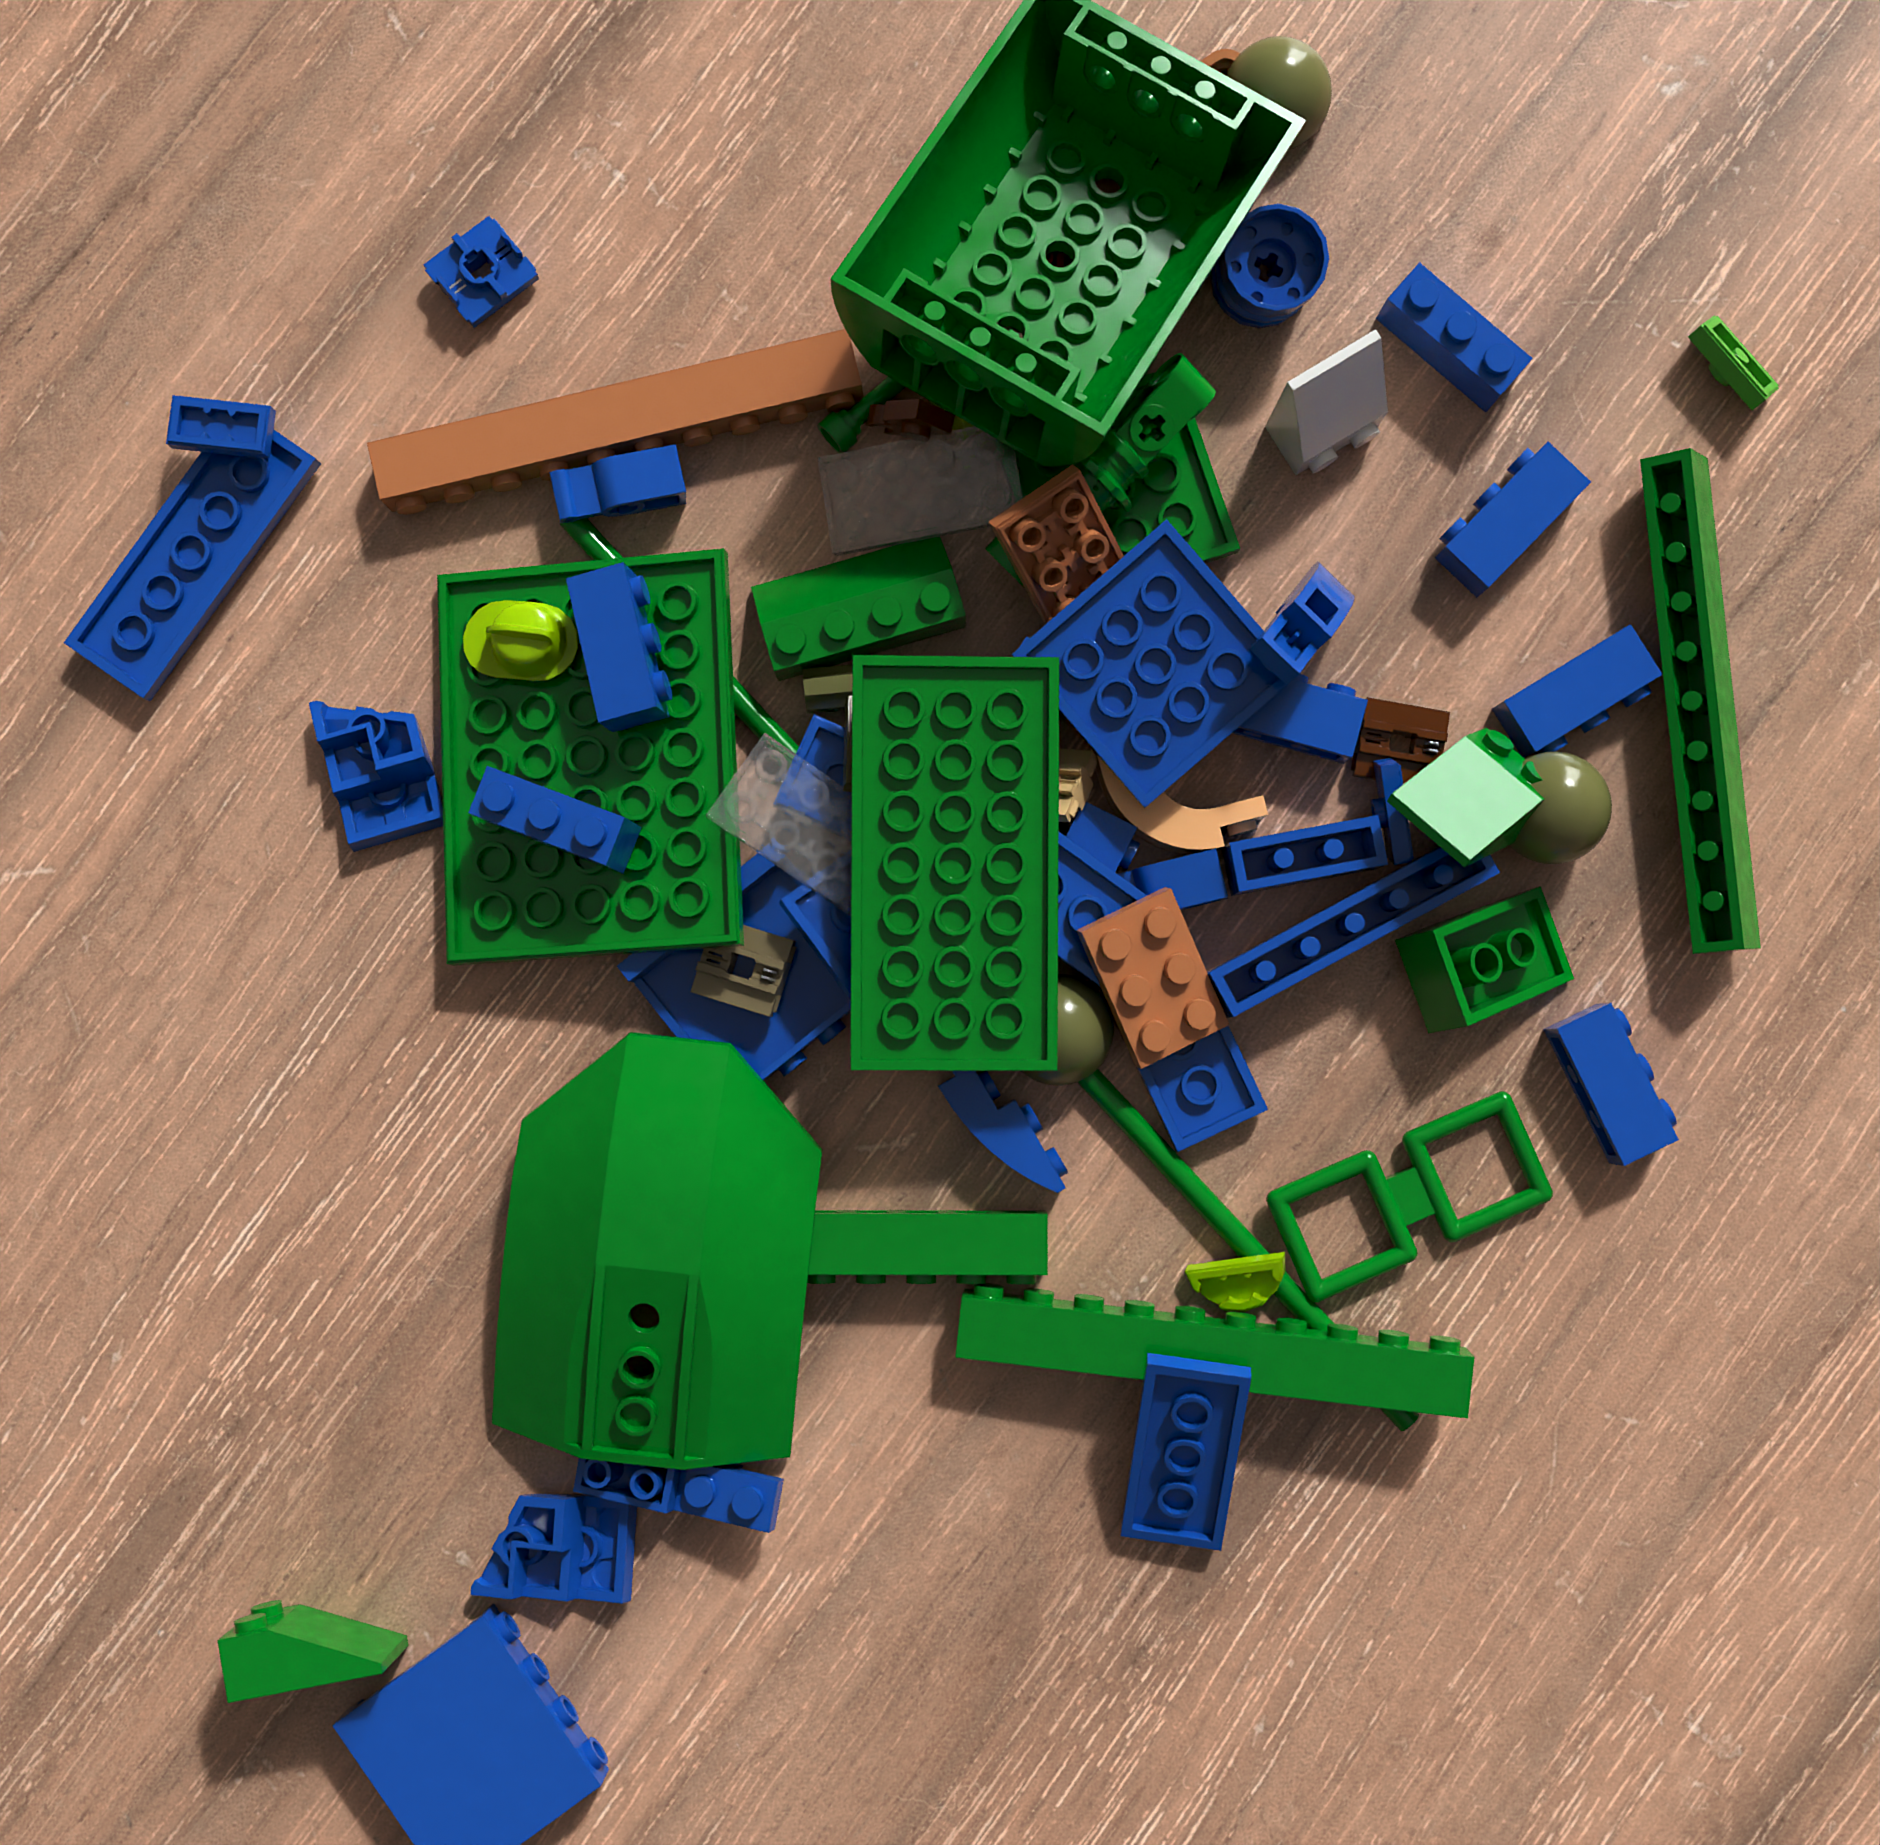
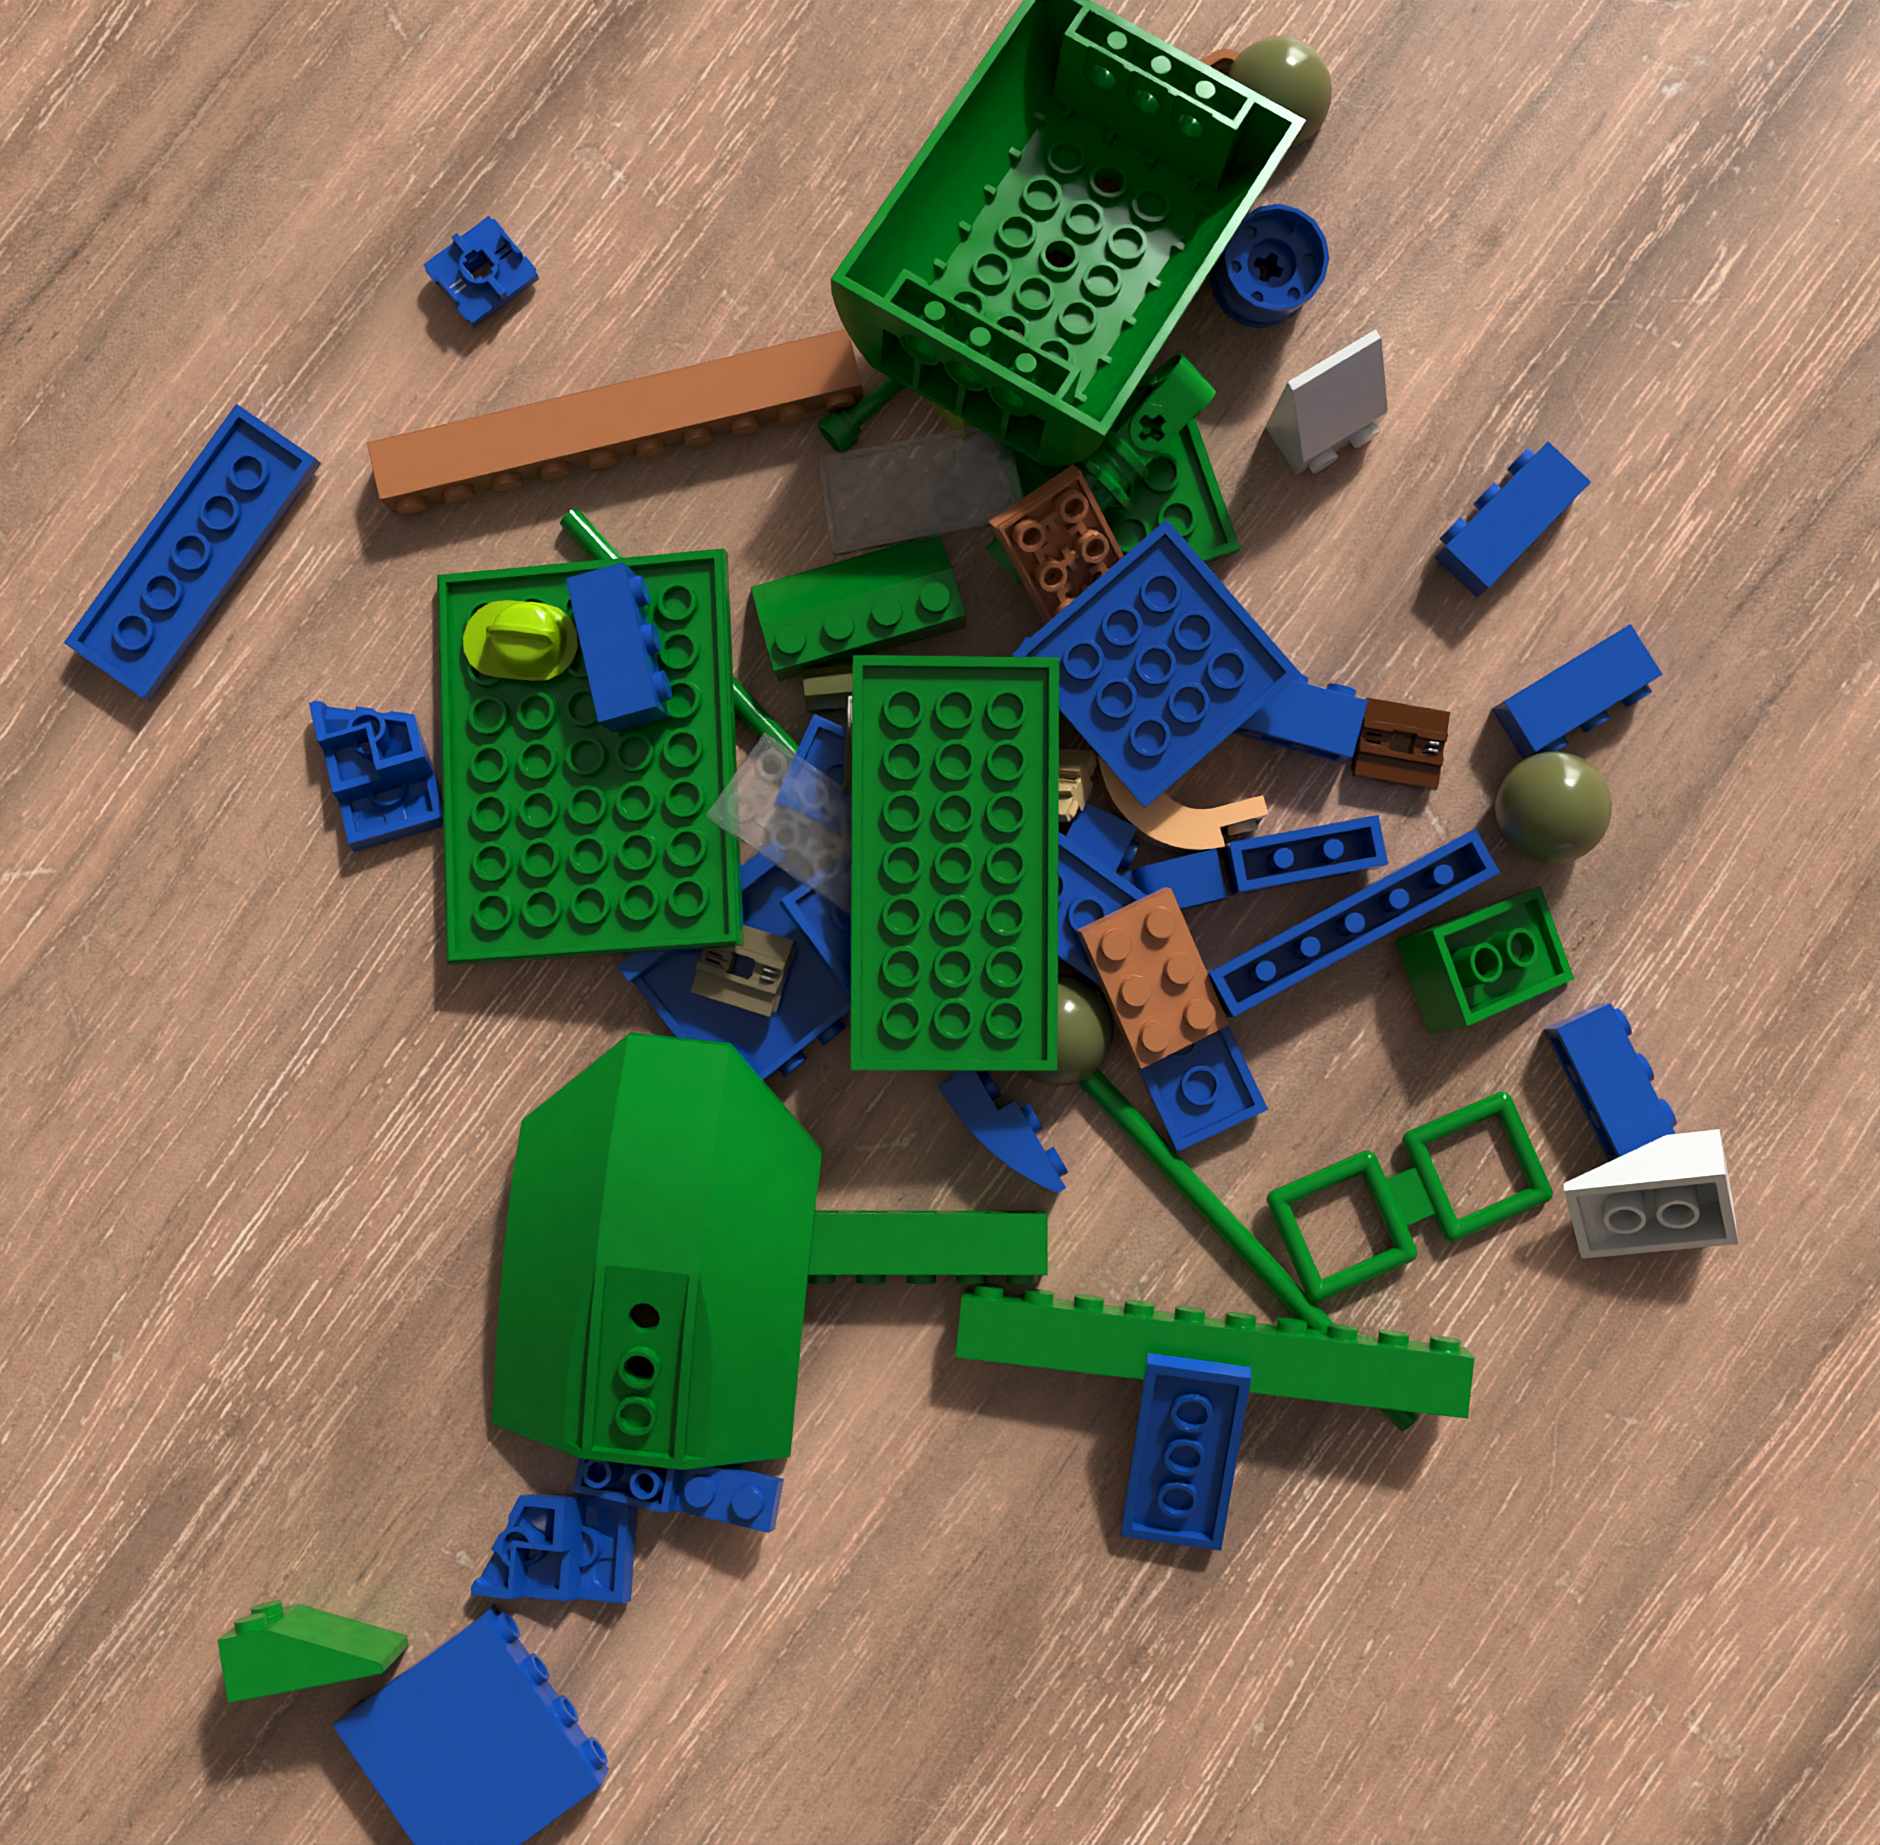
(221, 427): blue plate -> none
(555, 819): blue brick -> none
(620, 485): blue piece -> none
(911, 419): reddish brown plate -> none
(1238, 1282): lime tile -> none
(1303, 623): blue slope -> none
(1394, 824): blue plate -> none
(1453, 337): blue brick -> none
(1471, 796): slope -> none
(1655, 1199): none -> white slope
(1700, 703): green brick -> none
(1732, 362): bright green plate -> none

